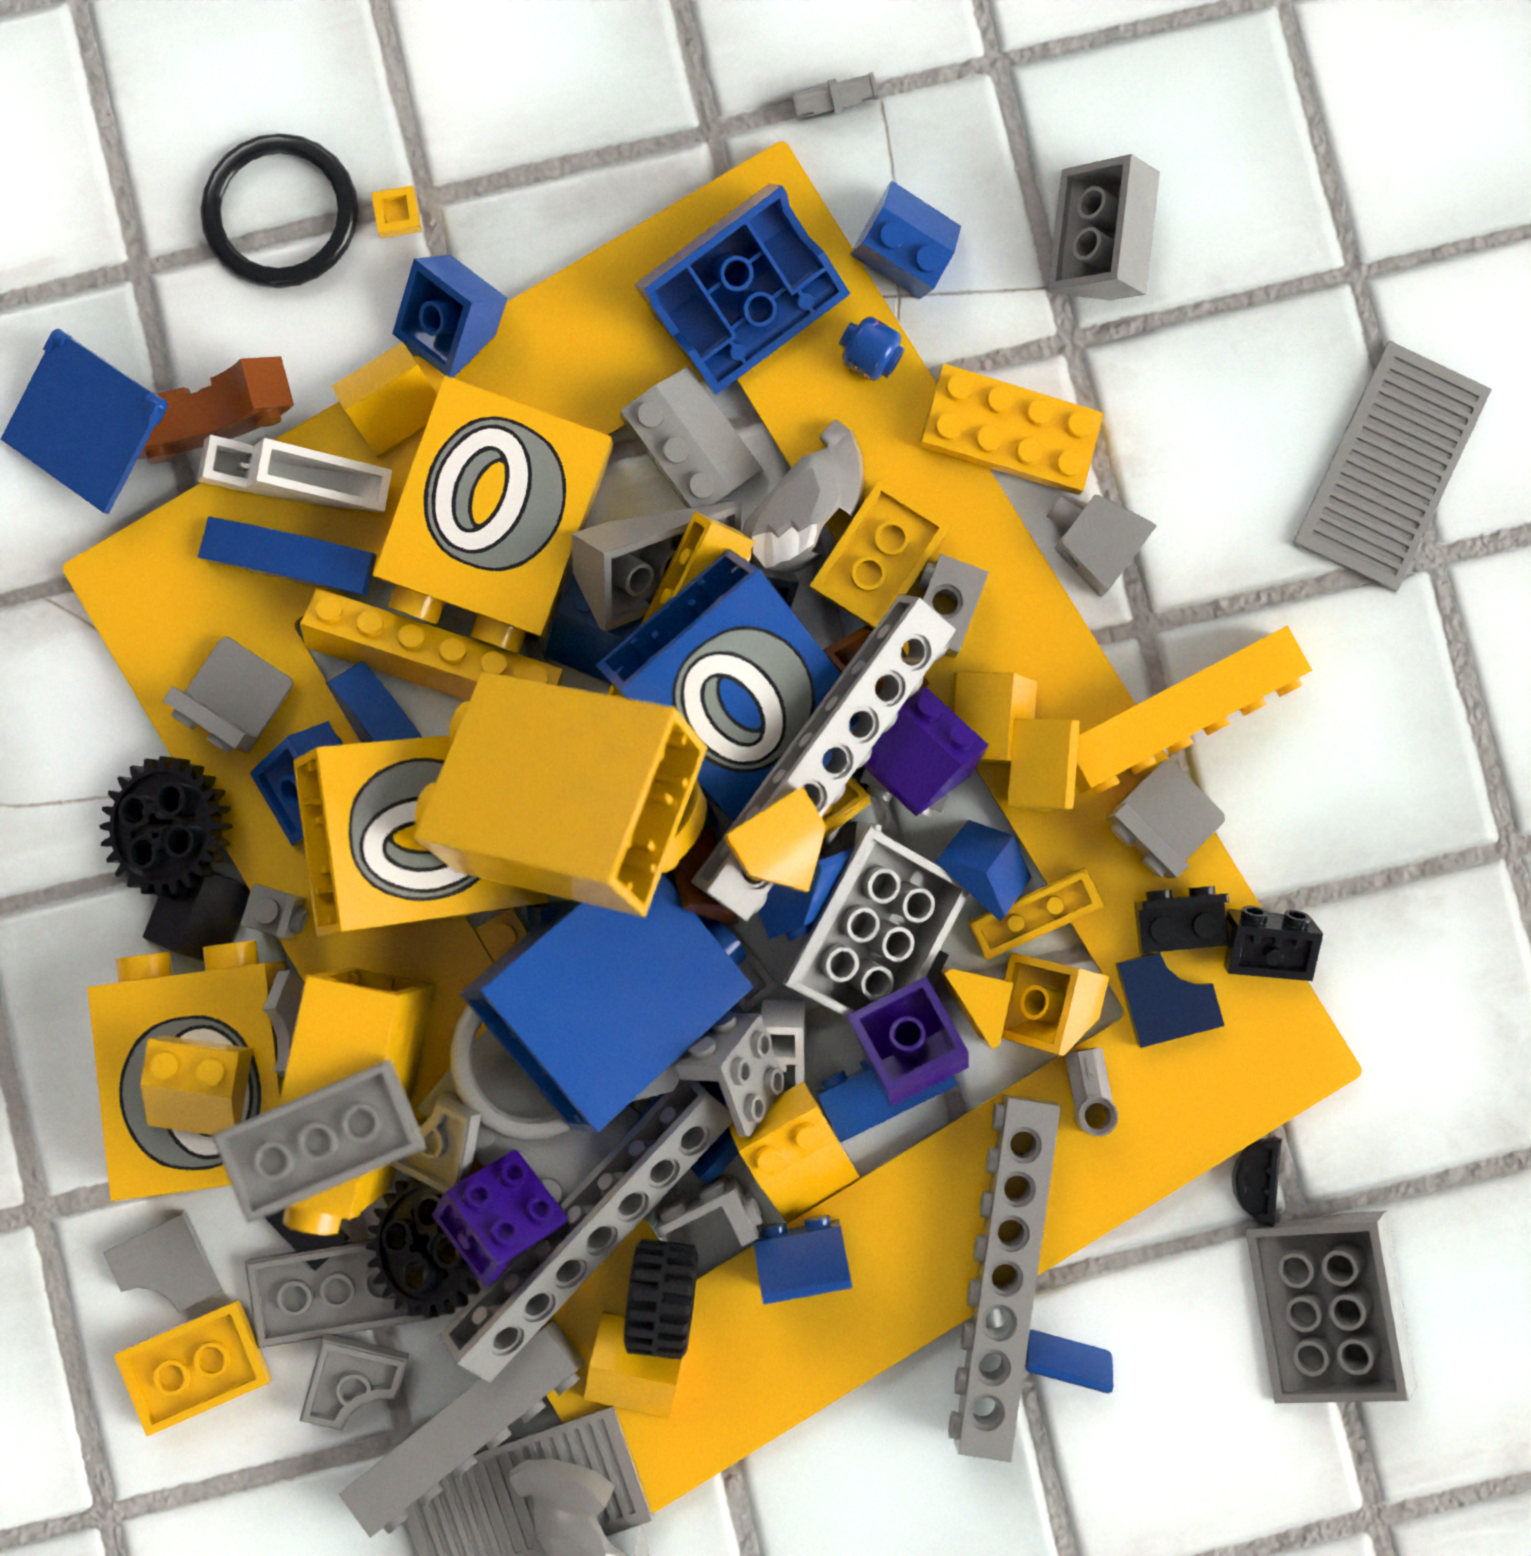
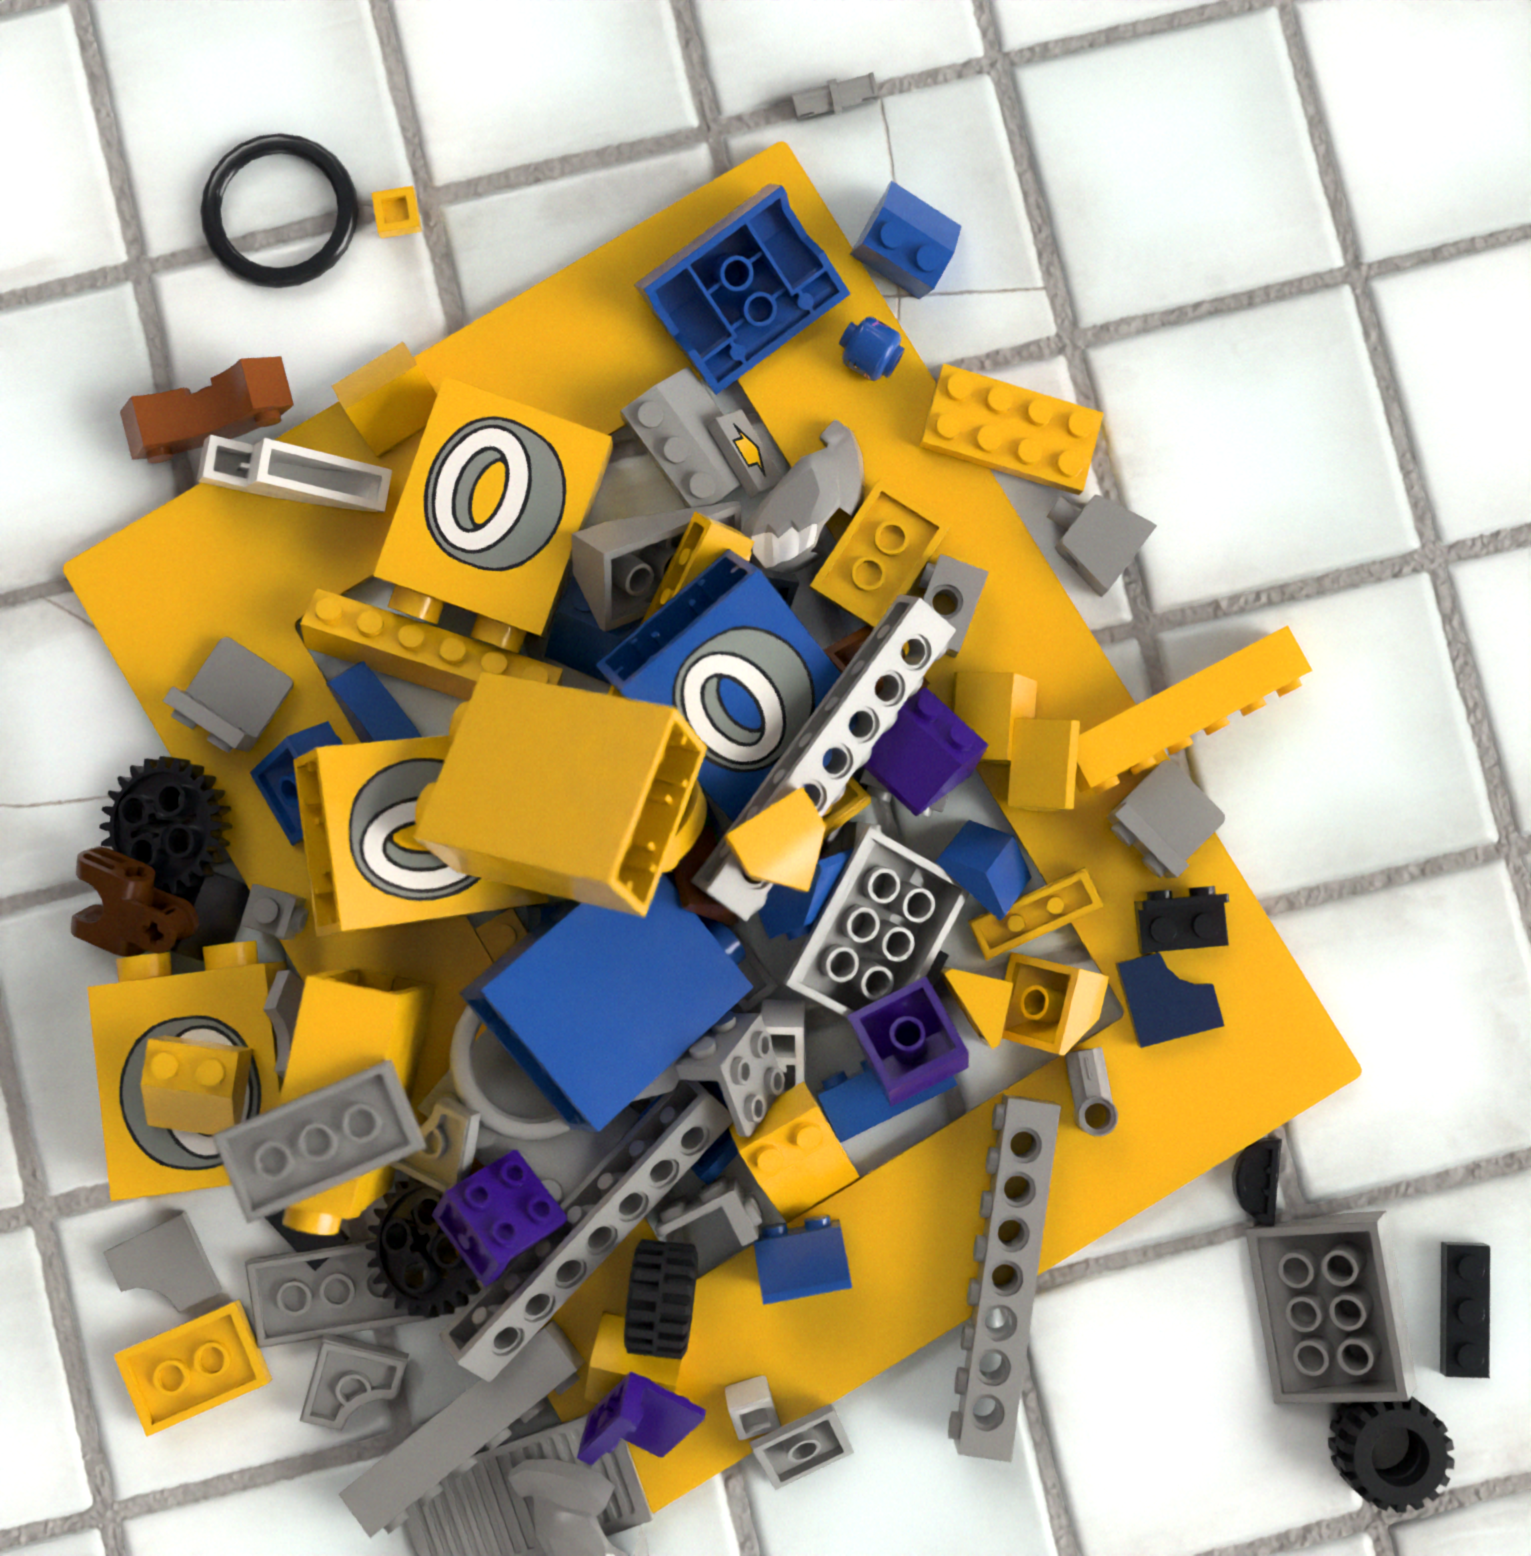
(83, 420): blue piece -> none
(133, 911): none -> reddish brown piece
(287, 556): blue slope -> none
(447, 313): blue slope -> none
(641, 1415): none -> dark purple bracket
(745, 453): none -> light grey tile
(751, 1407): none -> white slope
(802, 1446): none -> light grey slope
(1069, 1361): blue slope -> none
(1104, 229): light grey slope -> none
(1272, 944): black bracket -> none
(1392, 466): light grey window -> none
(1411, 1478): none -> black tyre
(1465, 1310): none -> black plate

